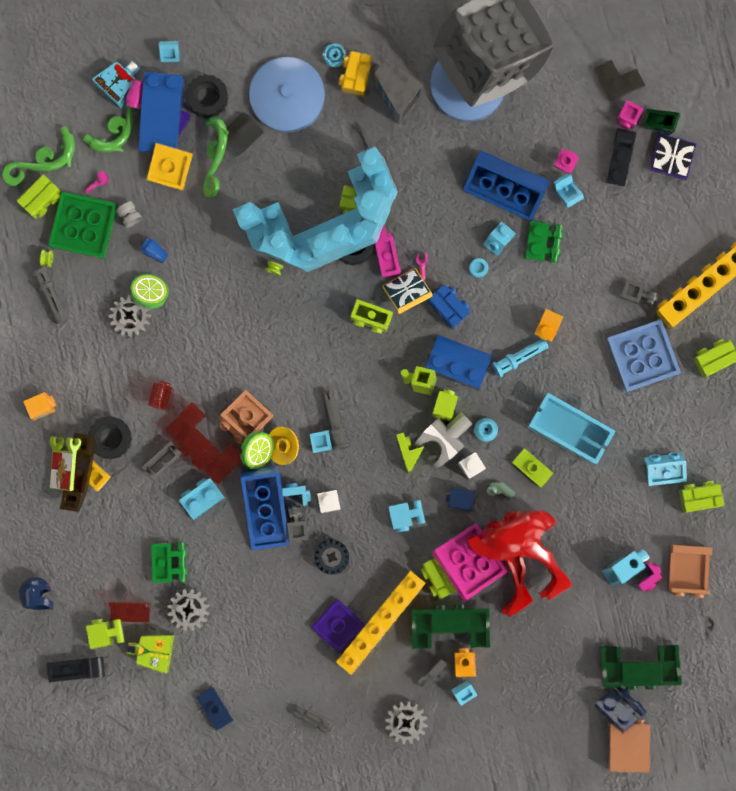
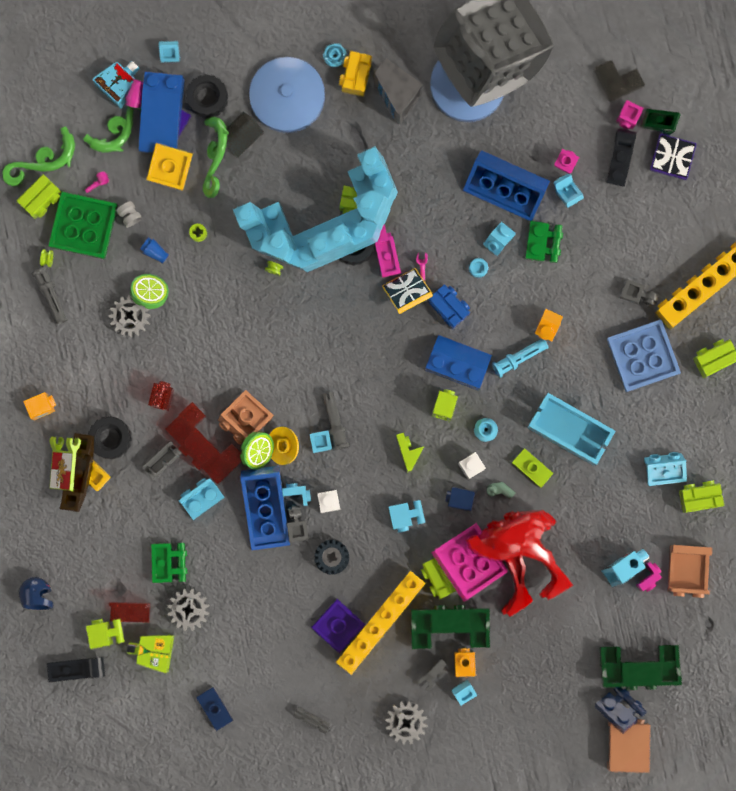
(193, 228): none -> lime bush
(371, 316): lime brick -> none
(422, 380): lime brick -> none
(446, 437): light grey connector -> none

